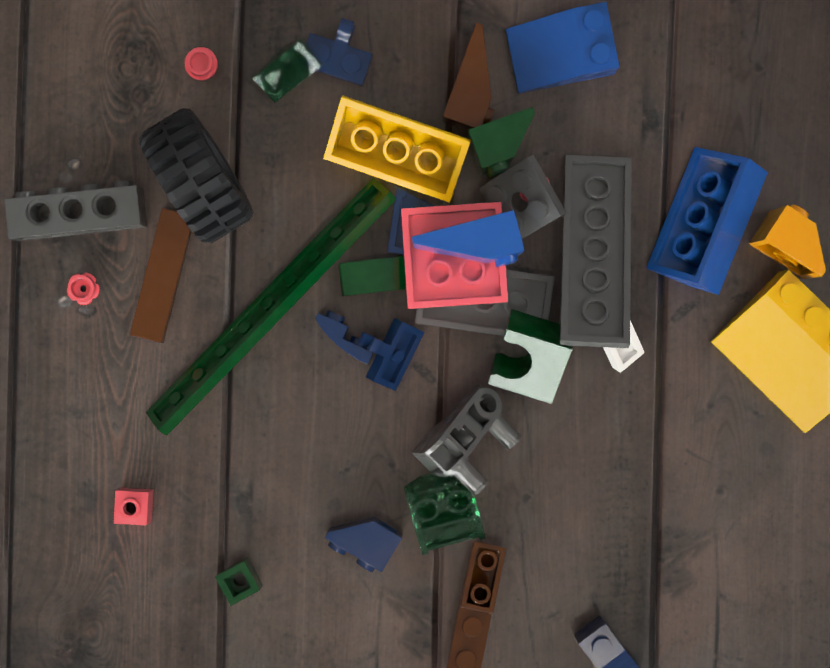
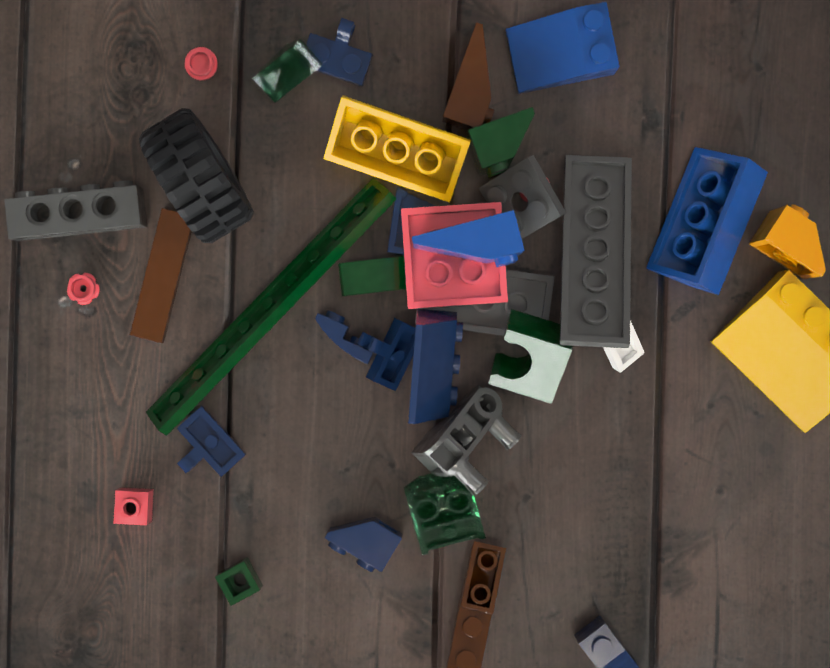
(209, 442): none -> dark blue plate
(434, 365): none -> dark blue slope

